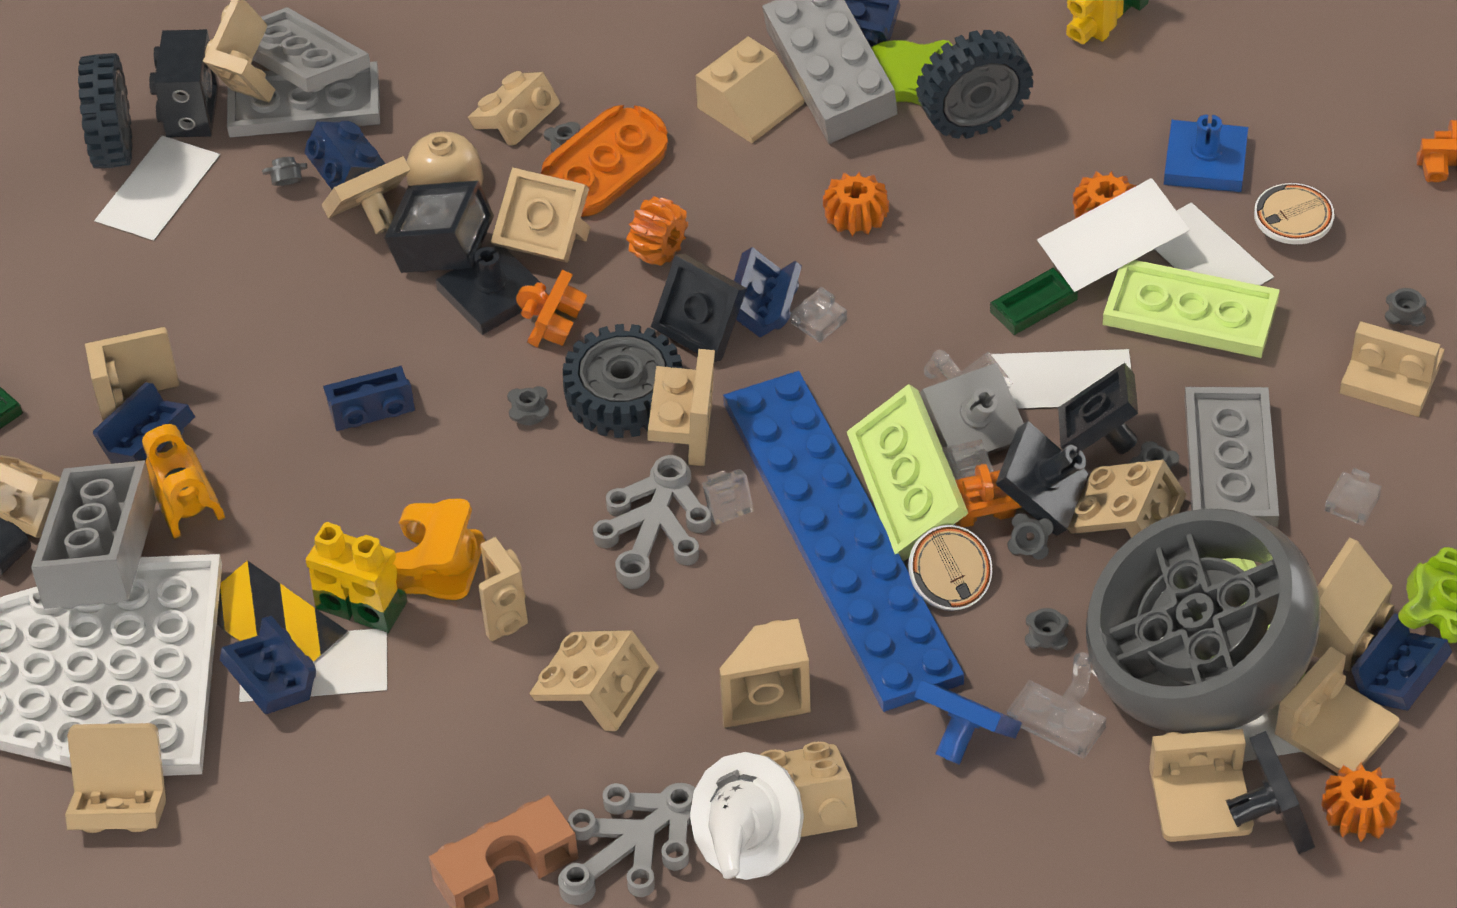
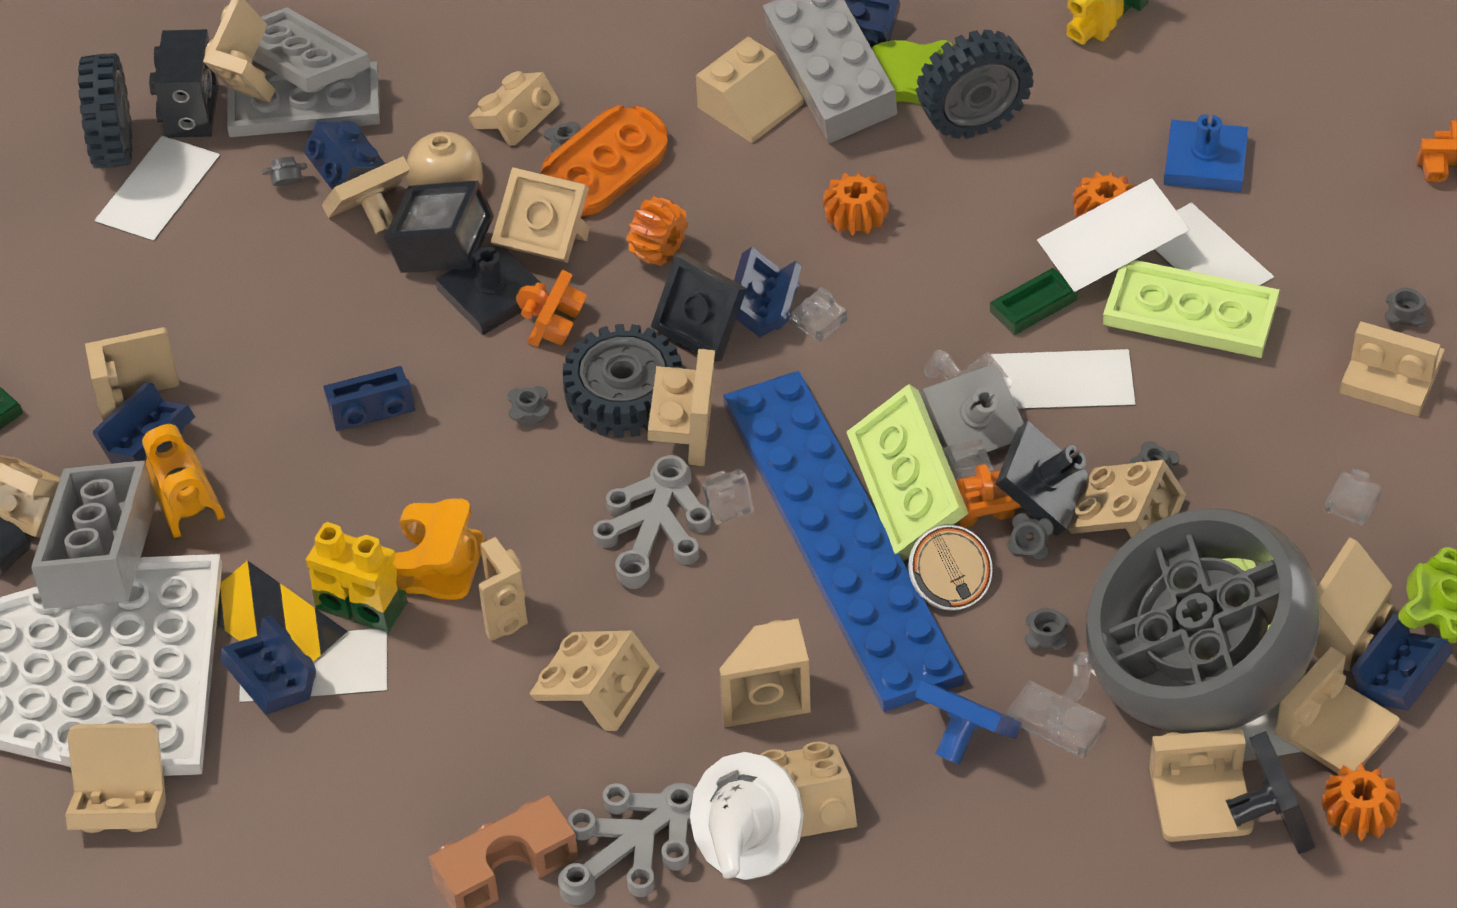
(1101, 413): black tile -> none
(1231, 450): light grey plate -> none
(1294, 213): piece -> none

